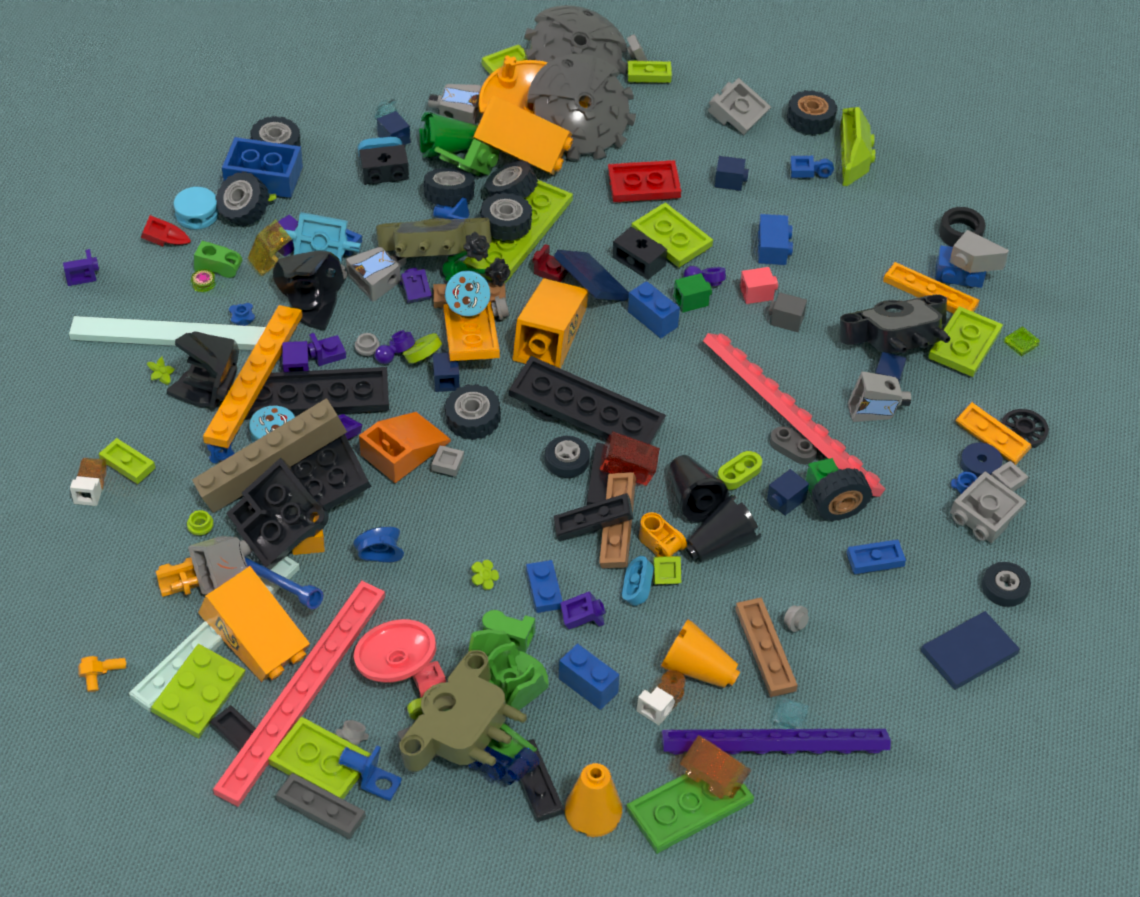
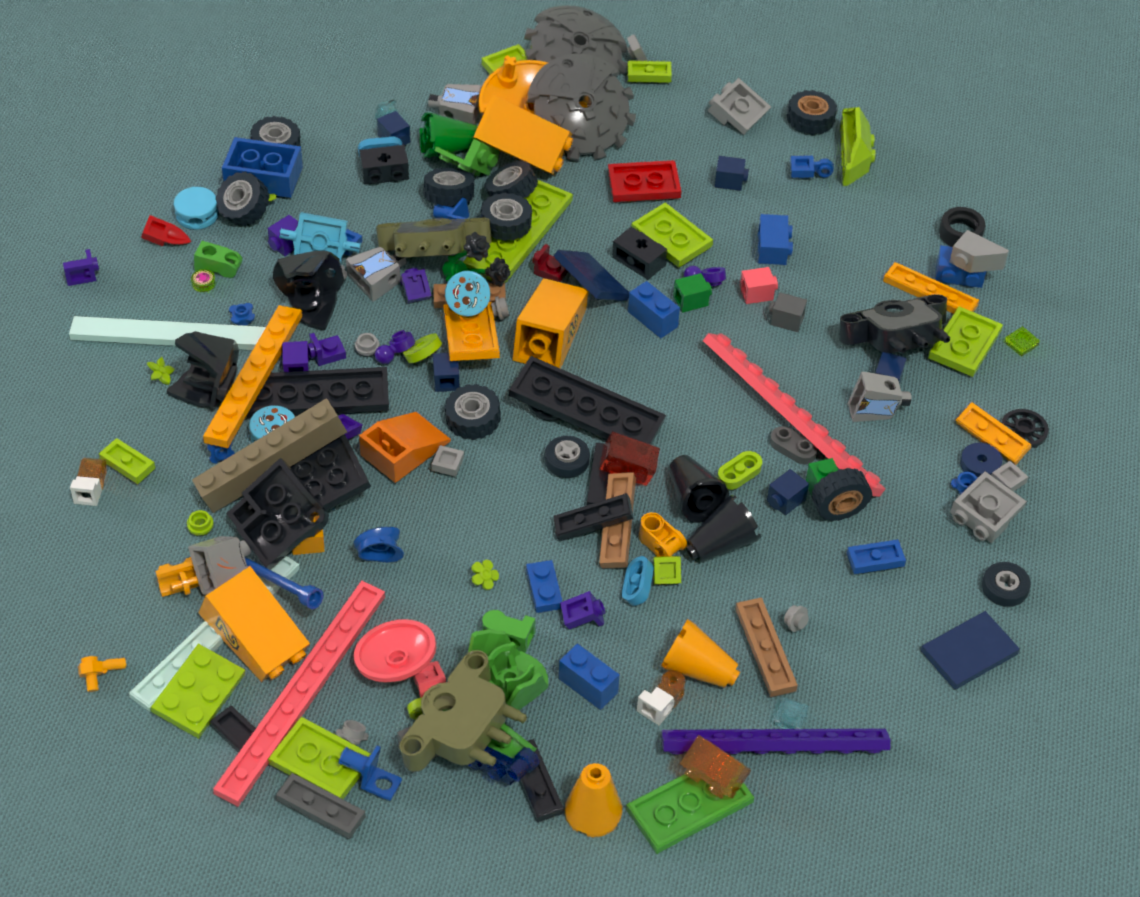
(266, 245): clear yellow slope -> none

